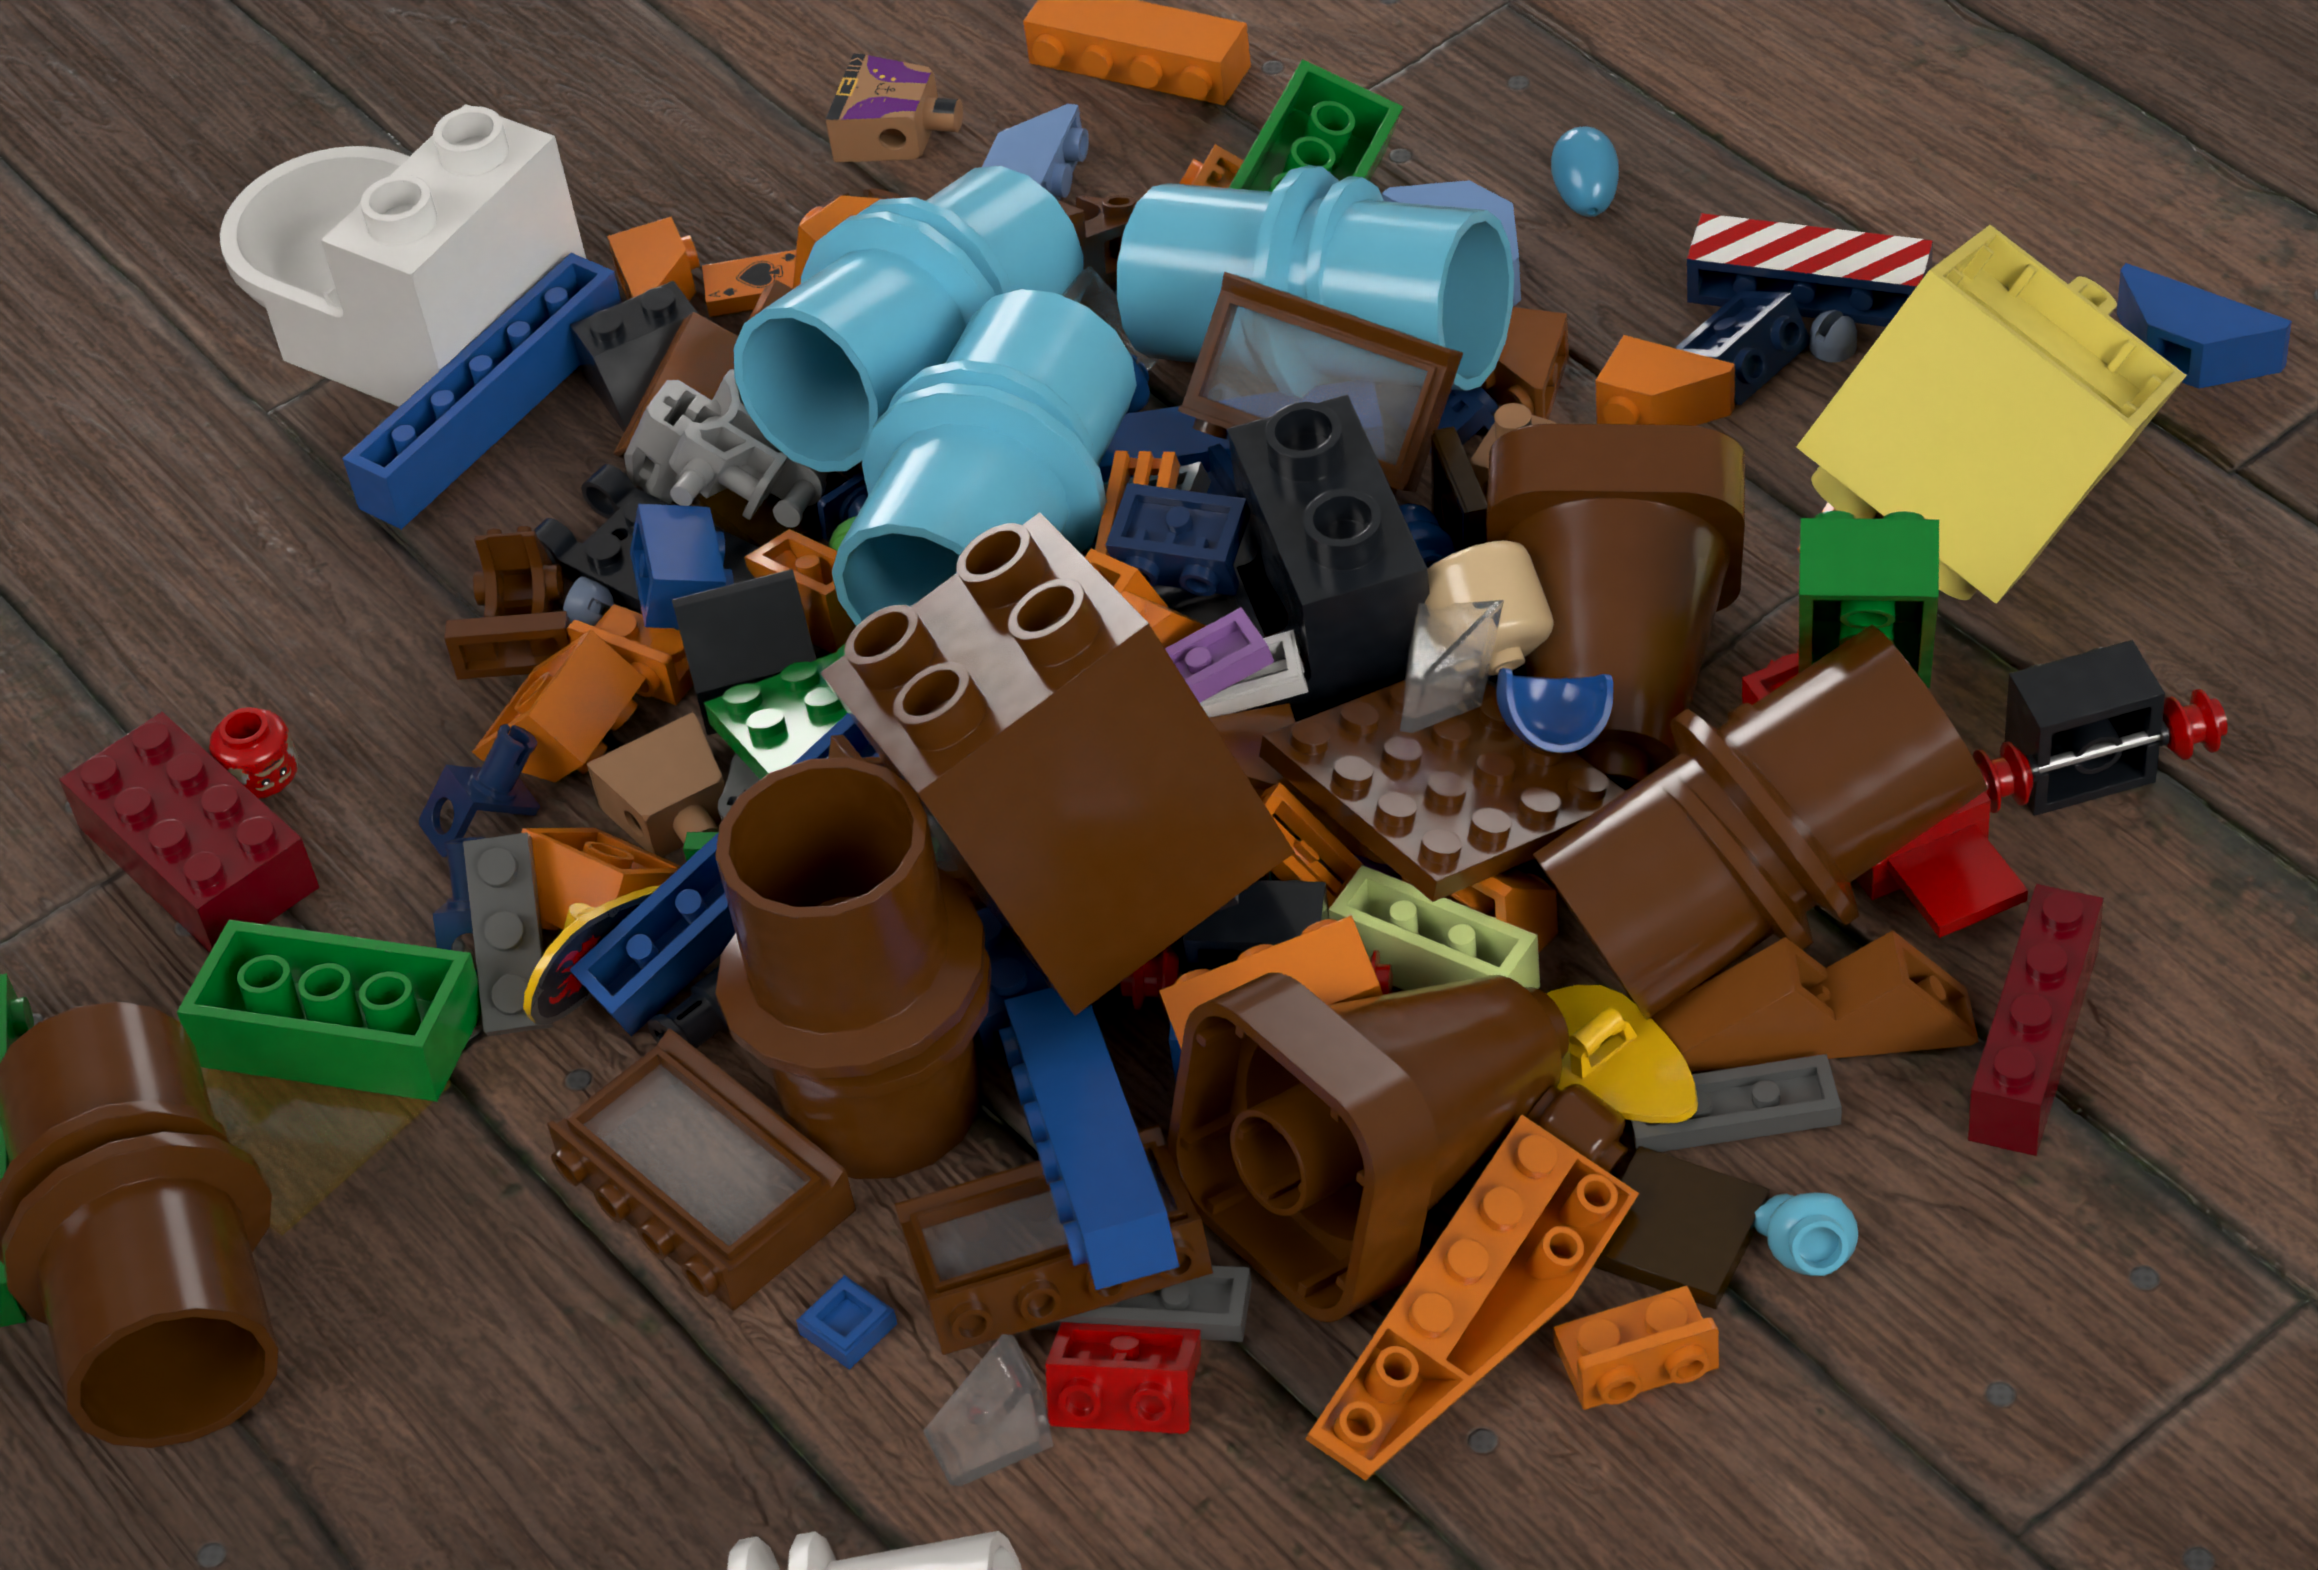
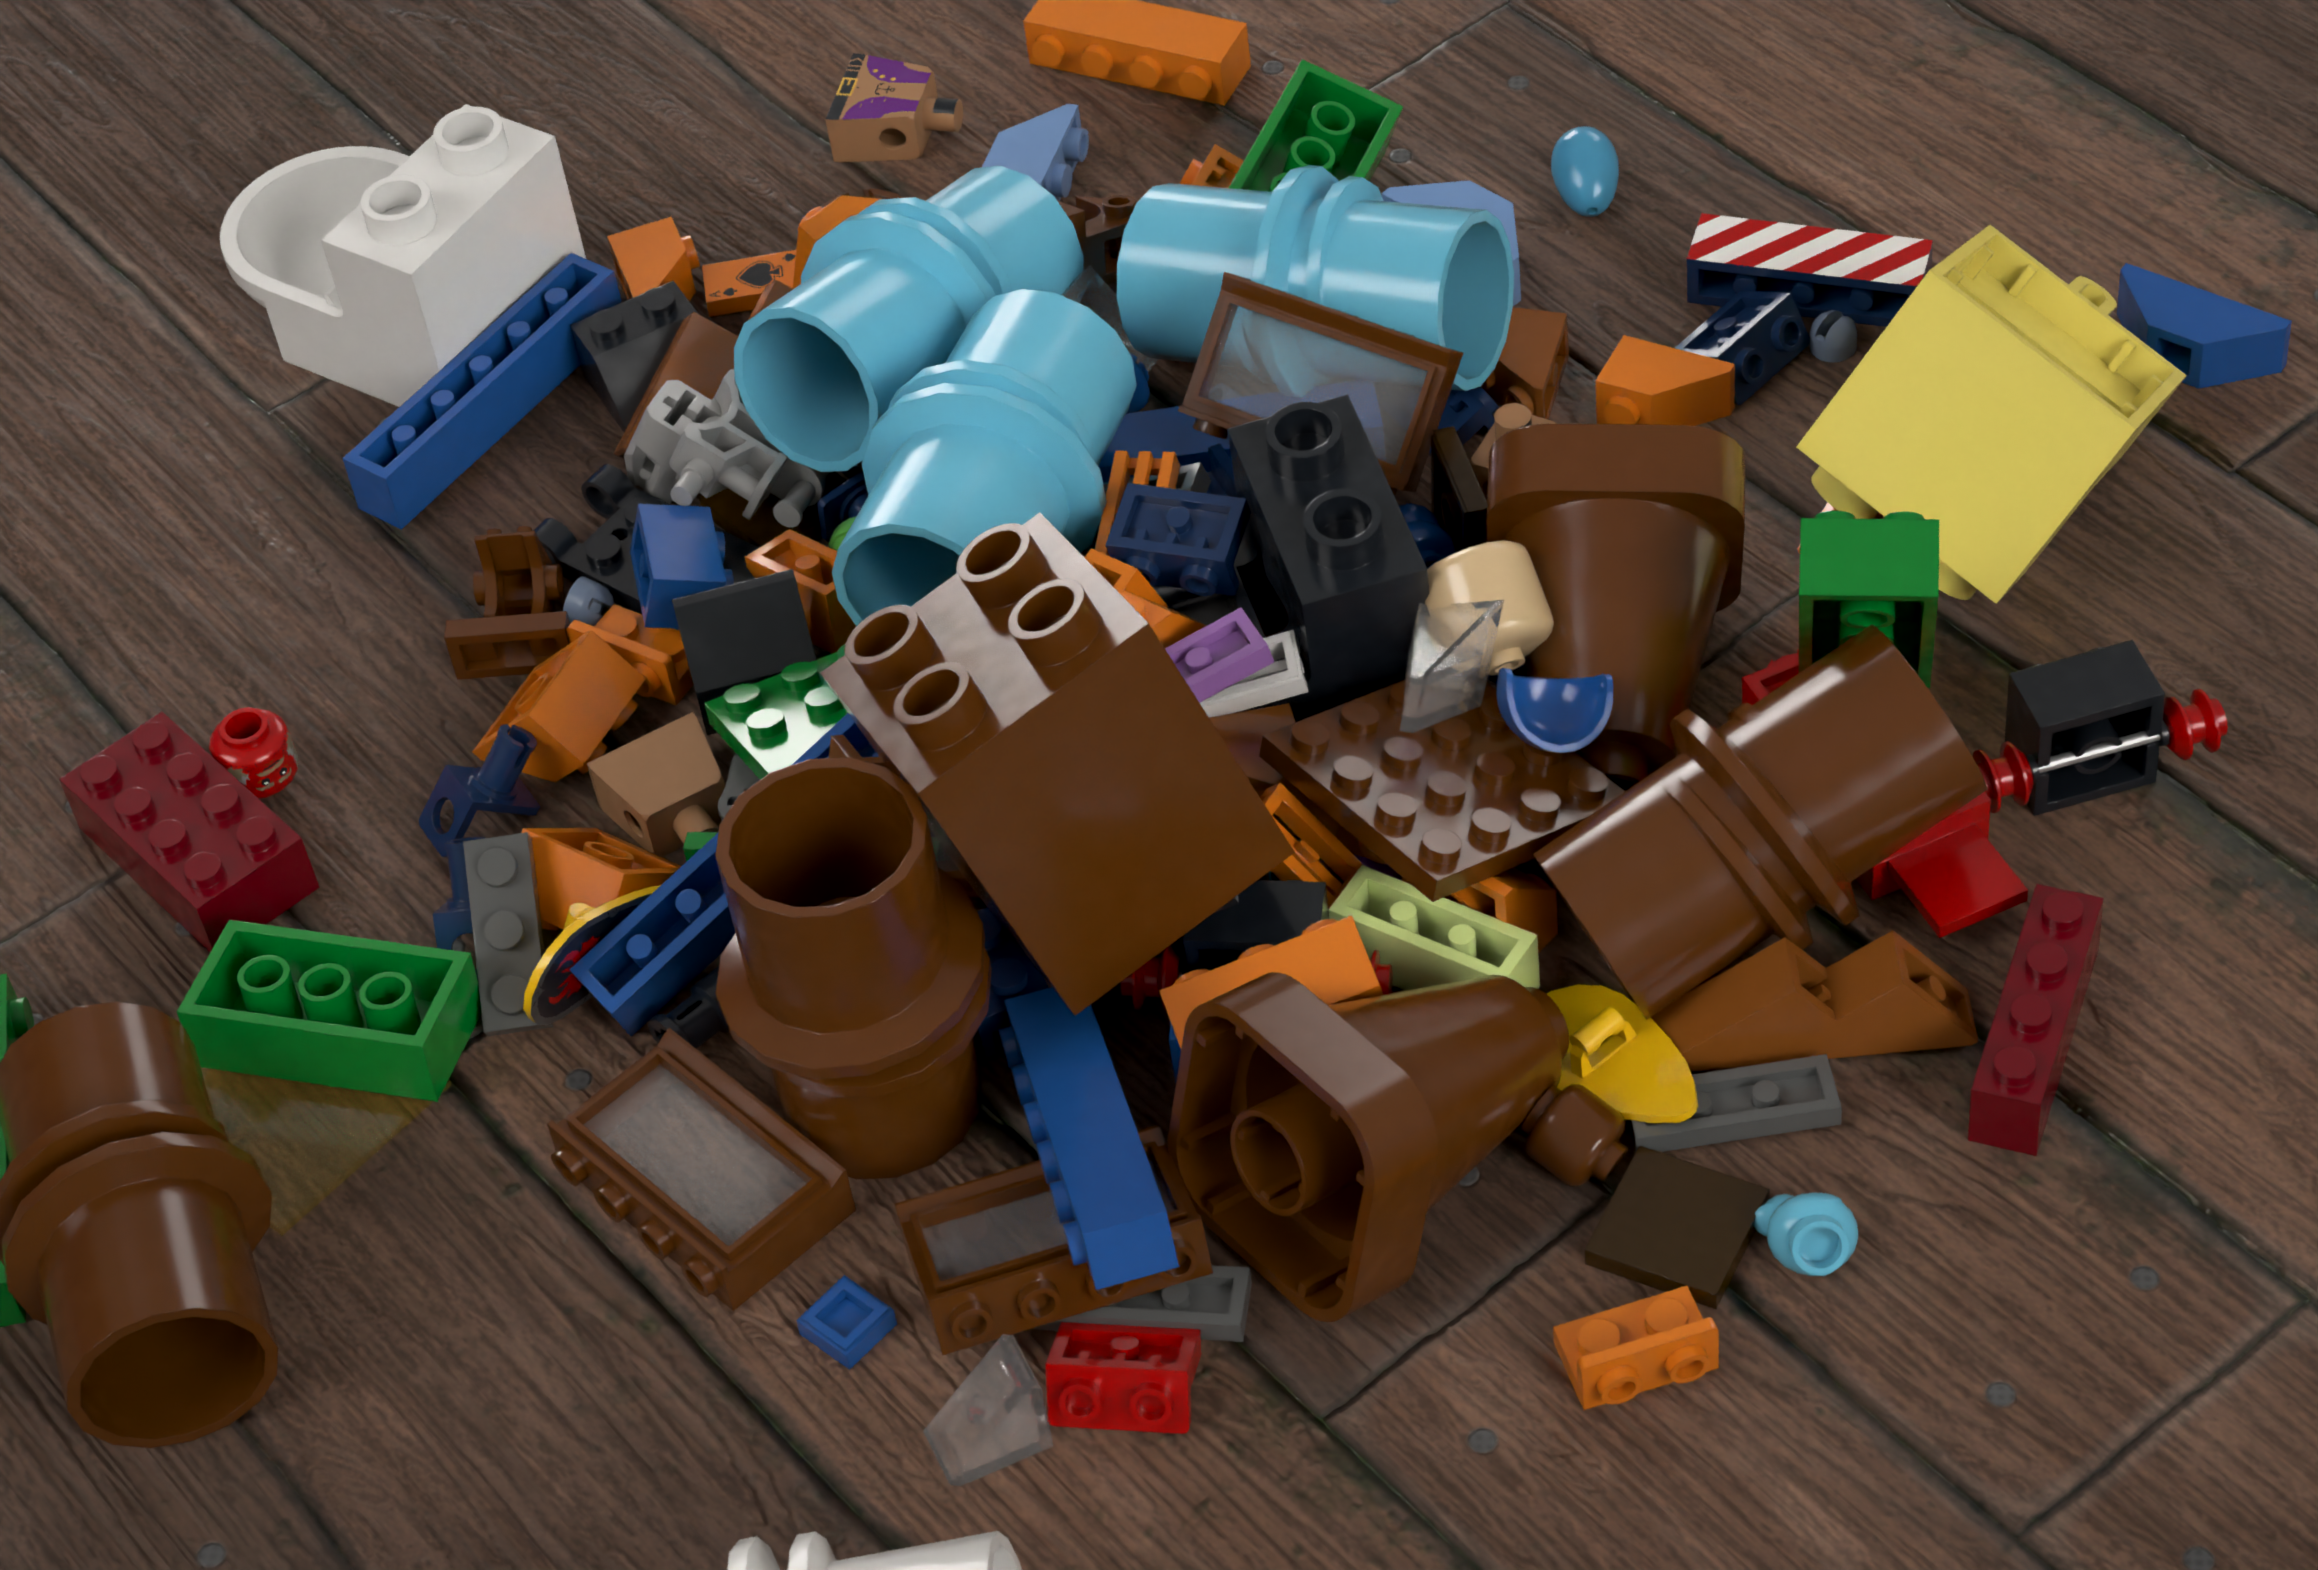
(1479, 1294): orange wedge -> none

